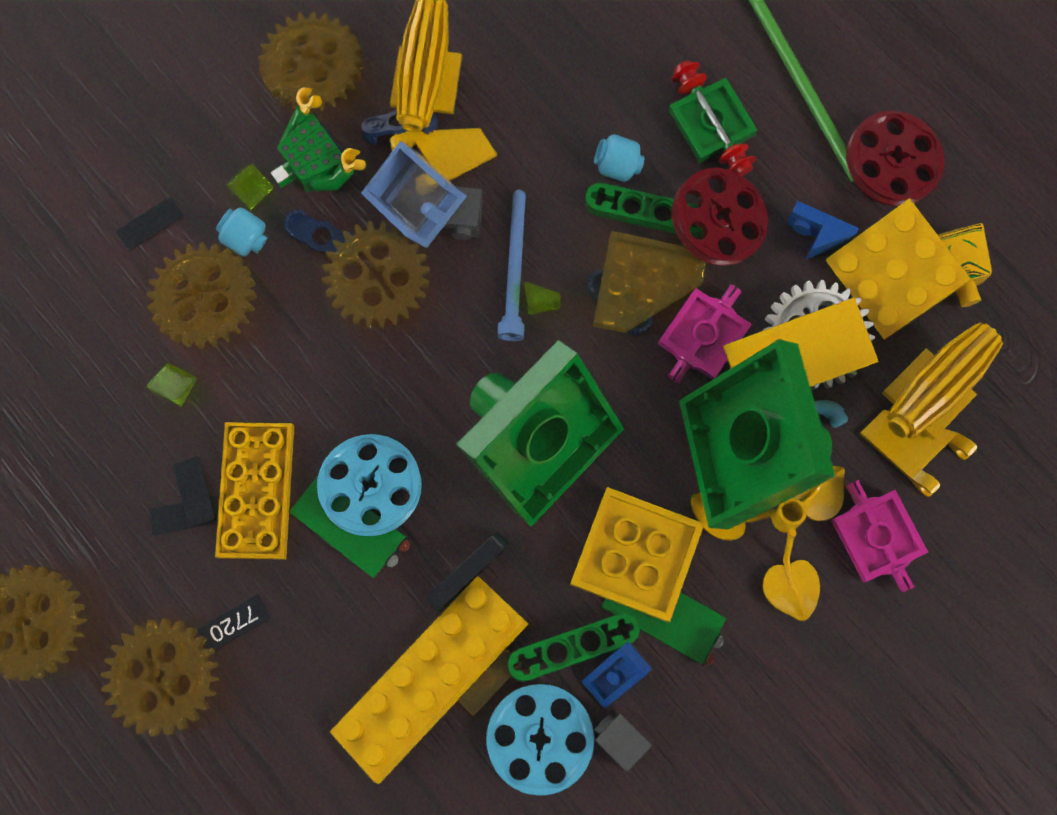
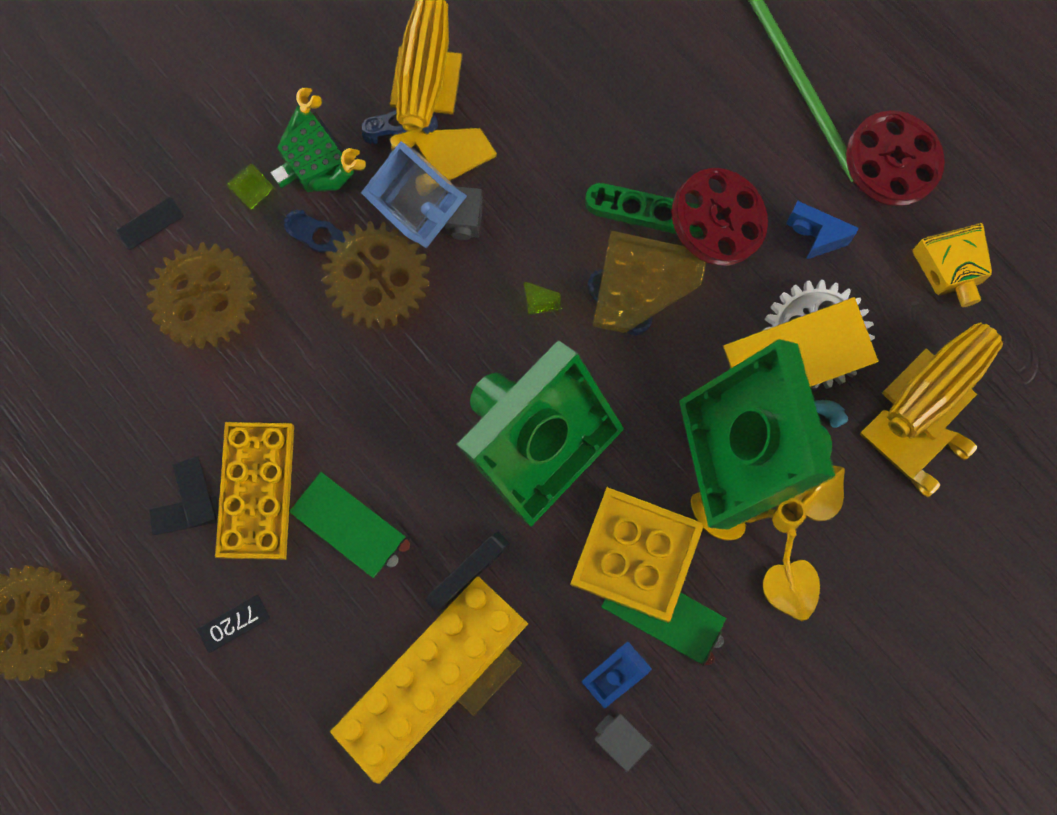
(131, 693): clear yellow gear -> none
(172, 384): clear neon green slope -> none
(241, 231): medium azure head -> none
(311, 59): clear yellow gear -> none
(375, 498): medium azure wedge -> none
(511, 326): medium blue piece -> none
(523, 748): medium azure wedge -> none
(574, 650): green beam -> none
(618, 158): medium azure head -> none
(701, 331): dark pink plate -> none
(712, 119): green plate -> none
(879, 536): dark pink plate -> none
(898, 269): yellow plate -> none

